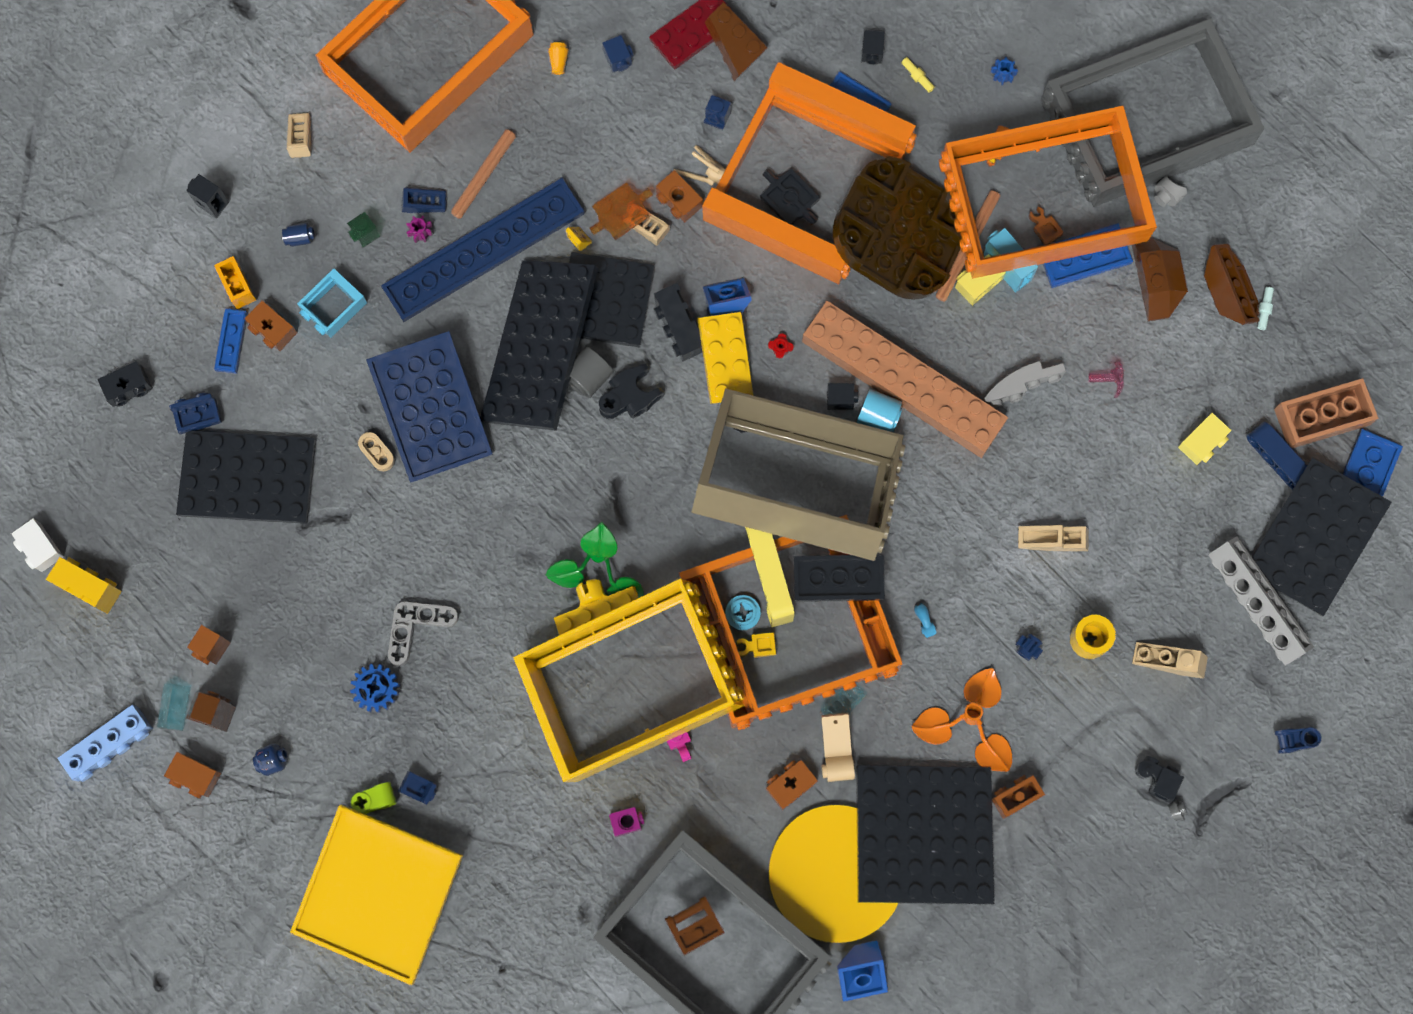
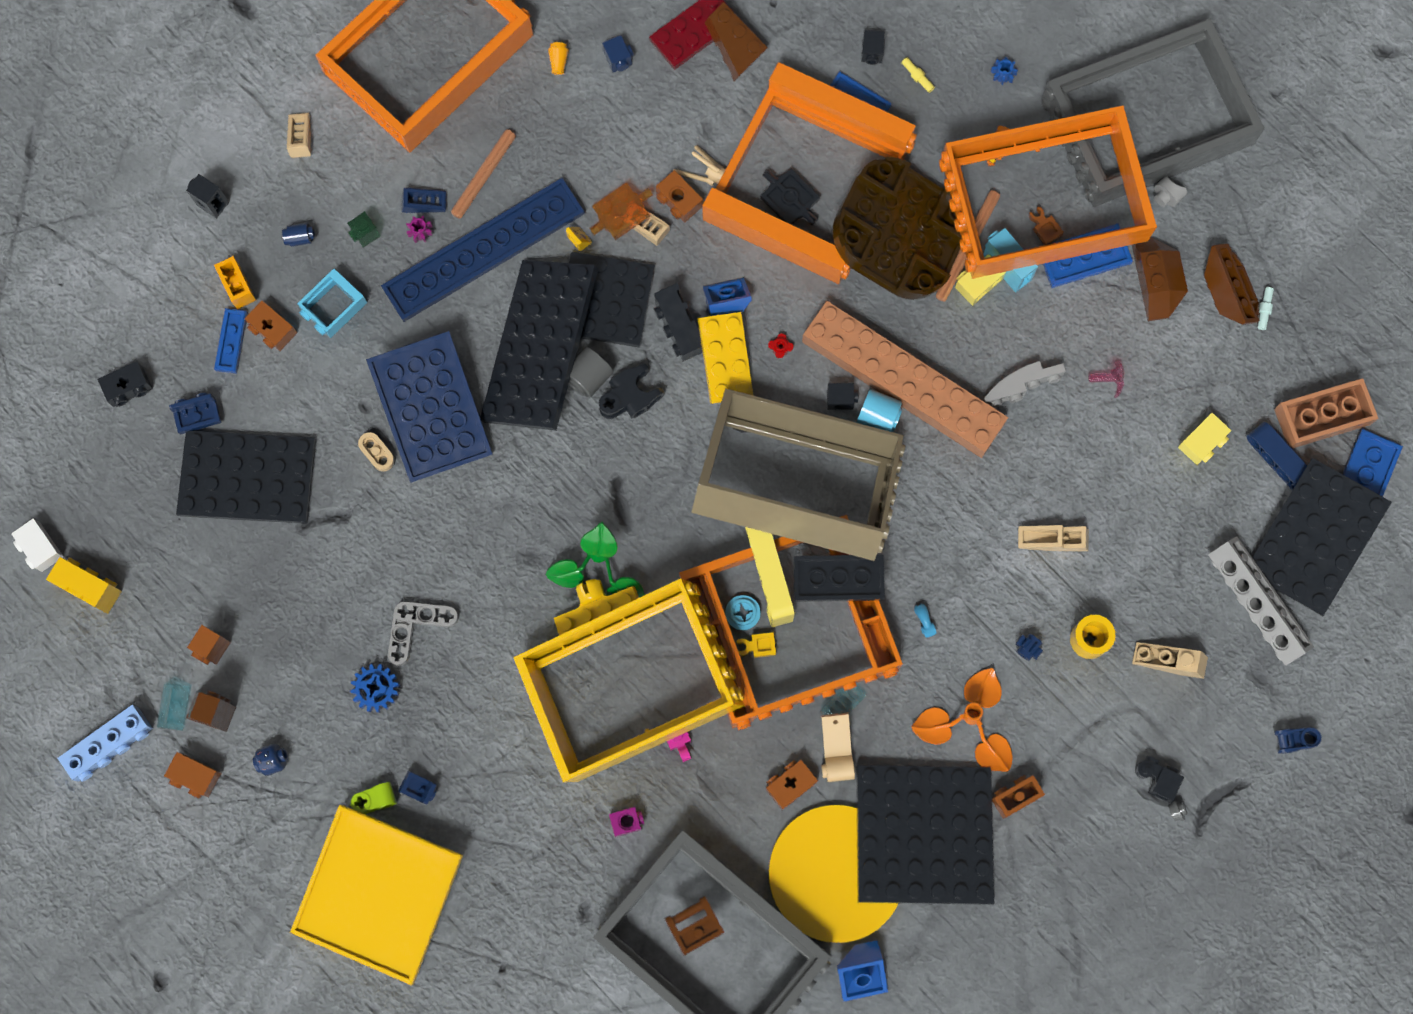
(717, 112): dark blue brick -> none

